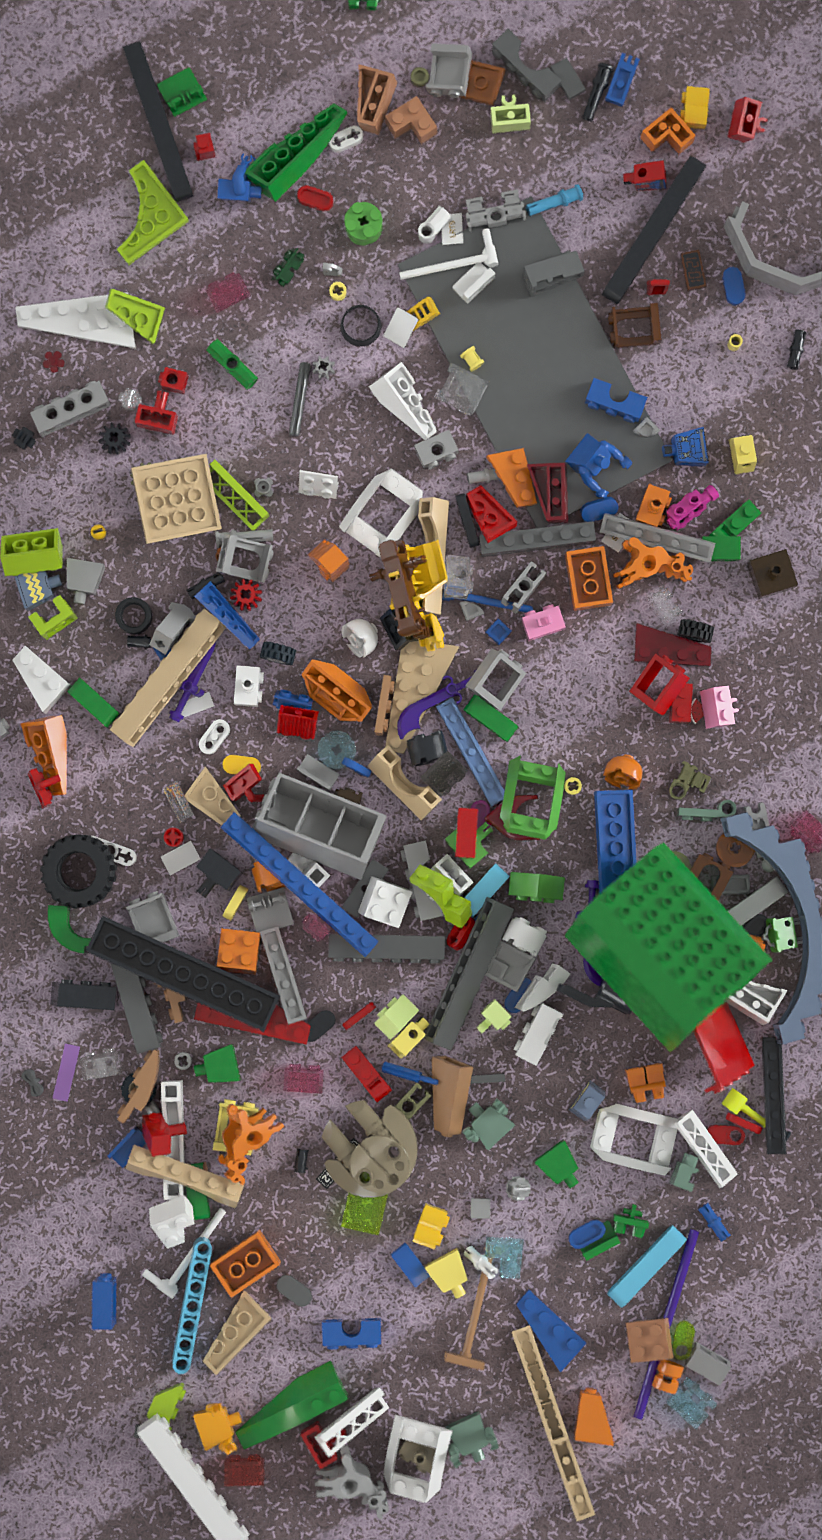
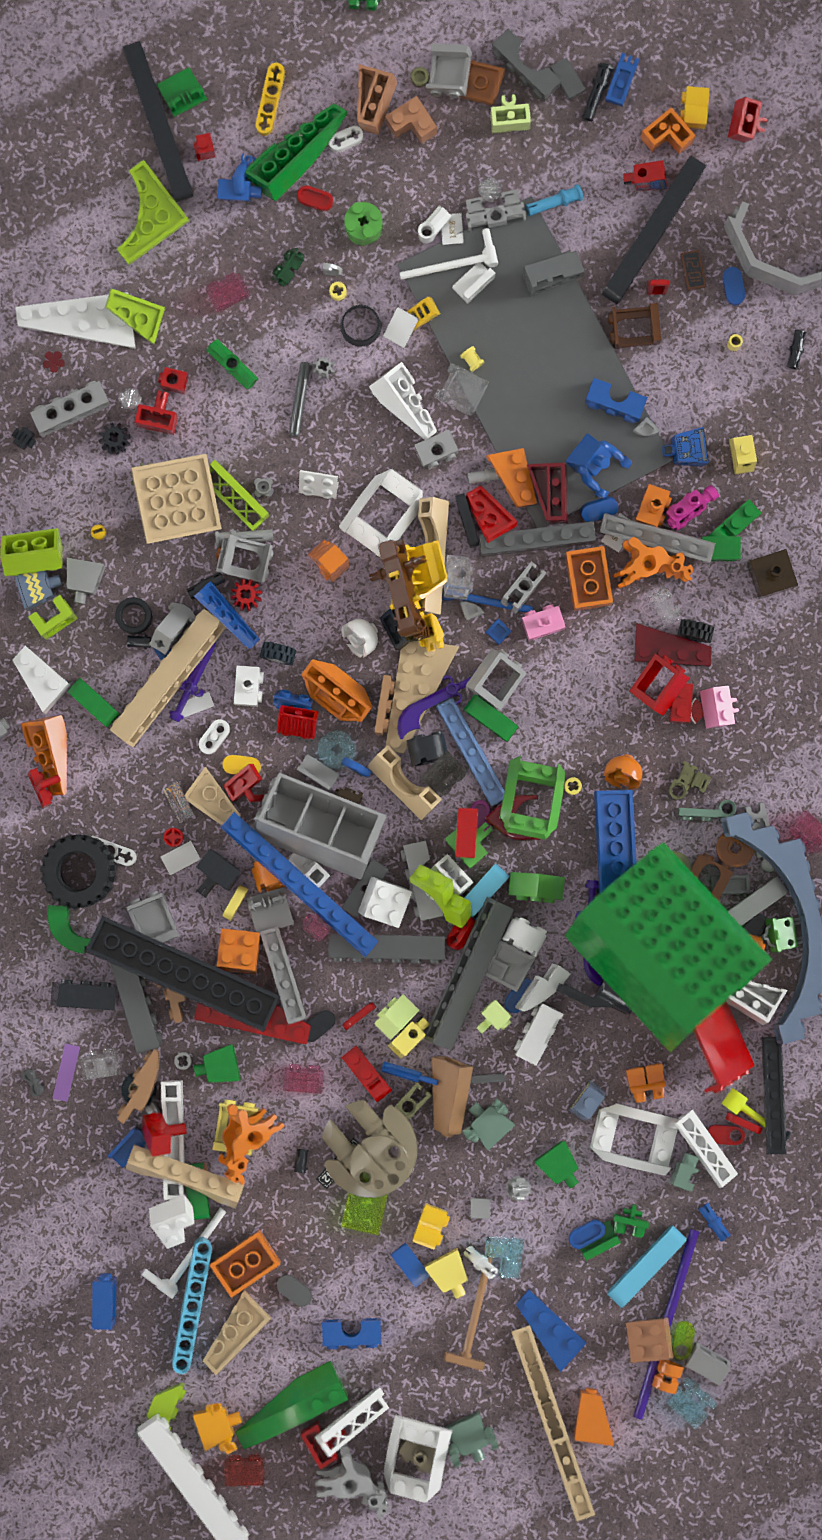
(270, 99): none -> yellow beam
(490, 189): none -> clear gear

